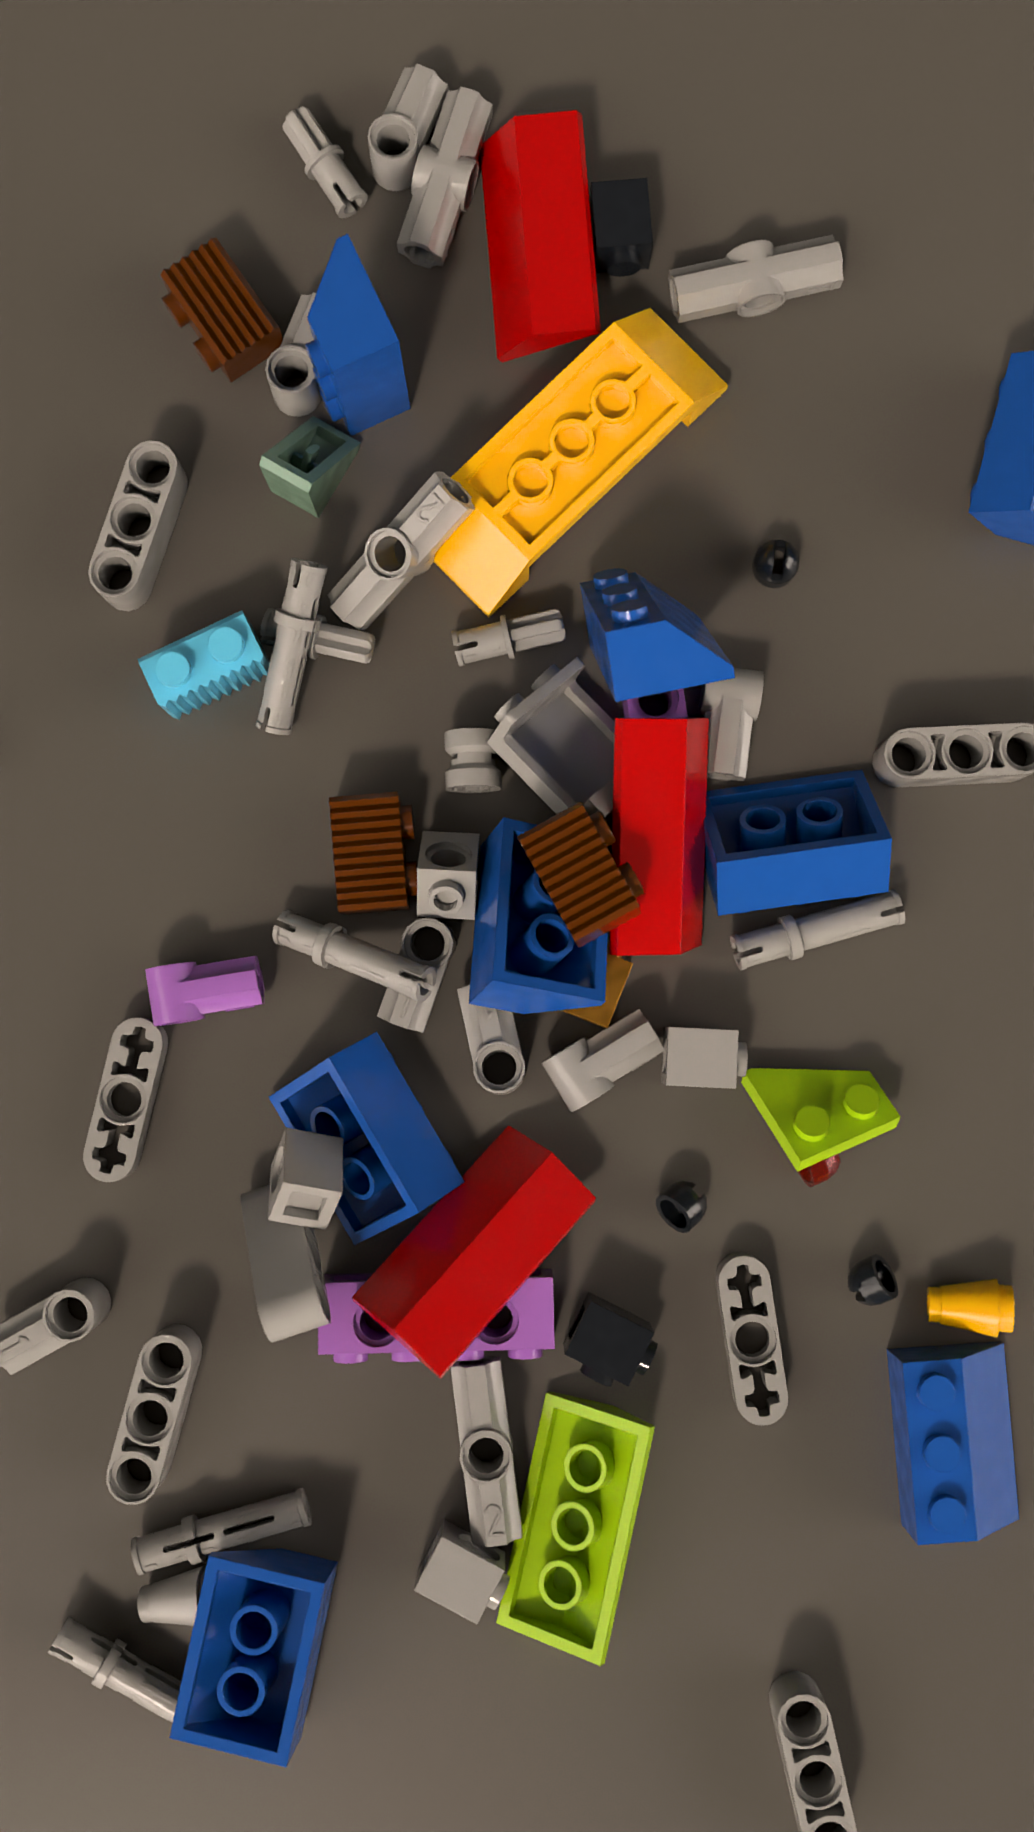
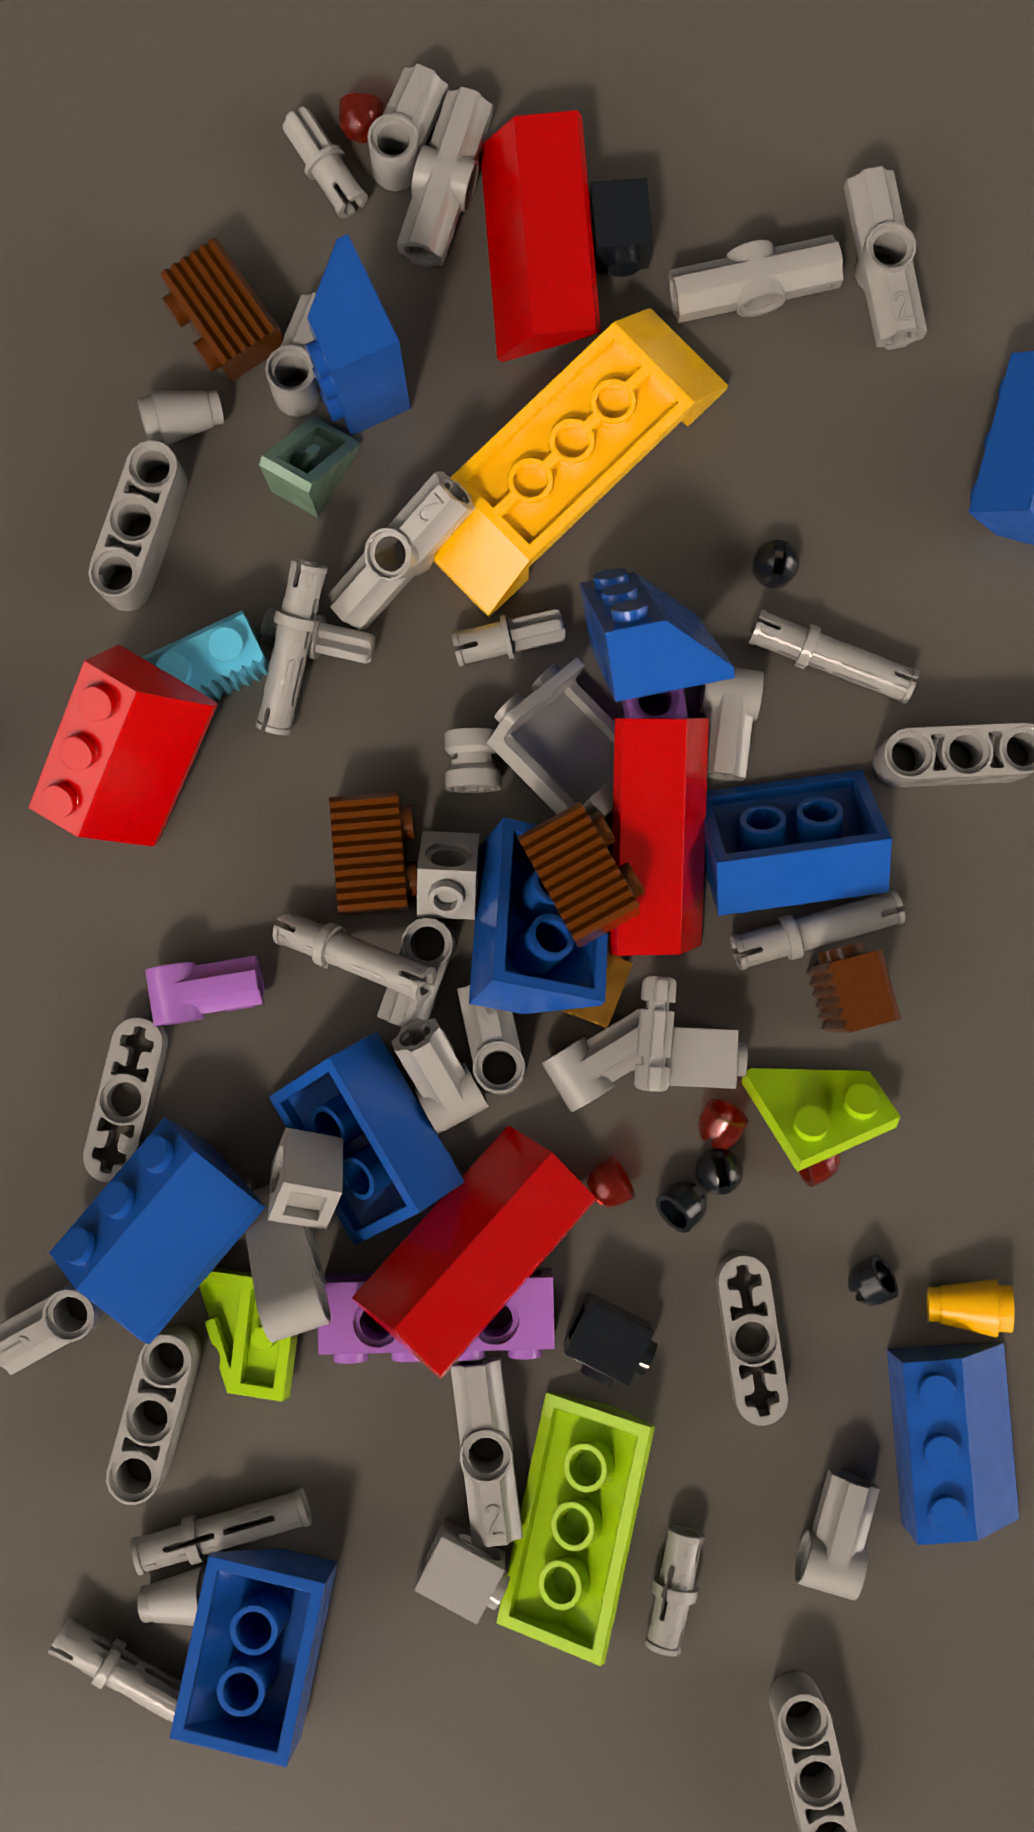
(122, 750): none -> red slope
(157, 1230): none -> blue slope
(179, 413): none -> light grey cone
(247, 1357): none -> lime wing
(357, 114): none -> clear red hinge
(442, 1083): none -> light grey piece
(610, 1184): none -> clear red hinge
(655, 1033): none -> light grey axle
(674, 1590): none -> light grey pin
(707, 1174): none -> black hinge
(721, 1123): none -> clear red hinge
(833, 656): none -> light grey pin
(835, 1552): none -> light grey piece
(853, 989): none -> reddish brown brick
(880, 228): none -> light grey piece

